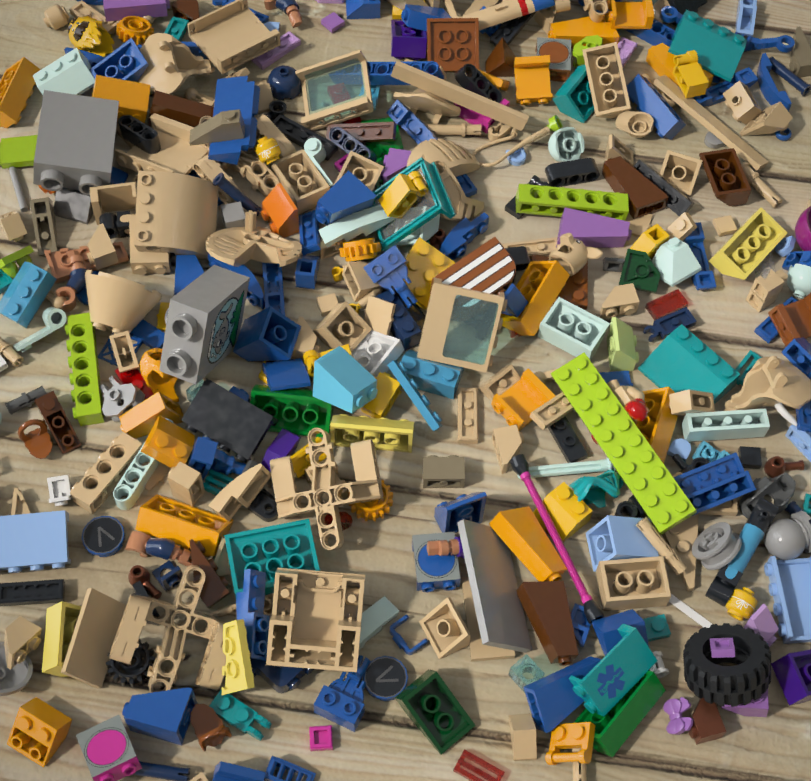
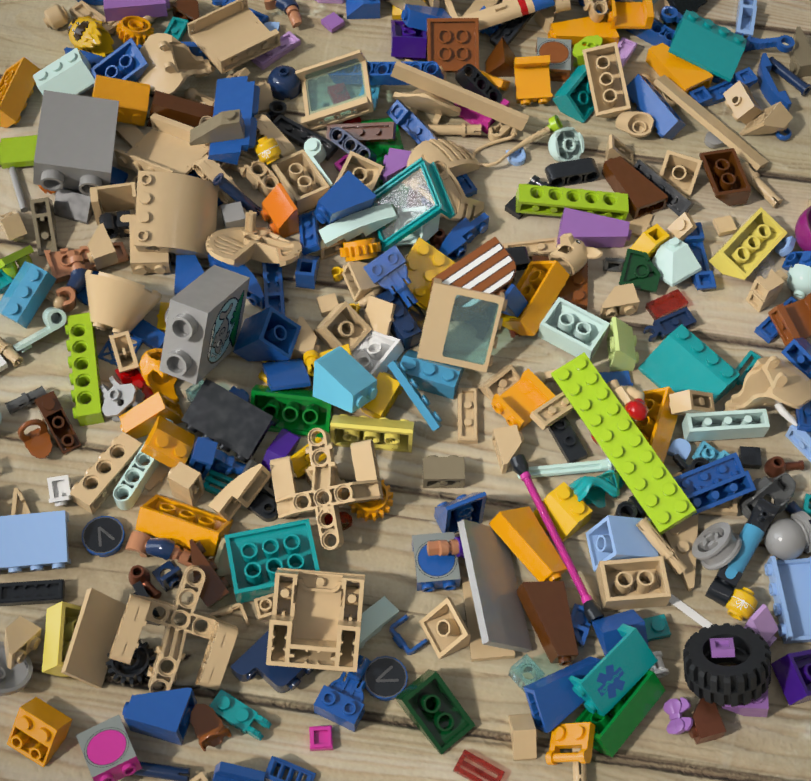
(139, 134): black beam -> none
(238, 663): light yellow wing -> none
(251, 609): blue slope -> none
(402, 194): yellow hinge -> none
(690, 74): yellow hinge -> none

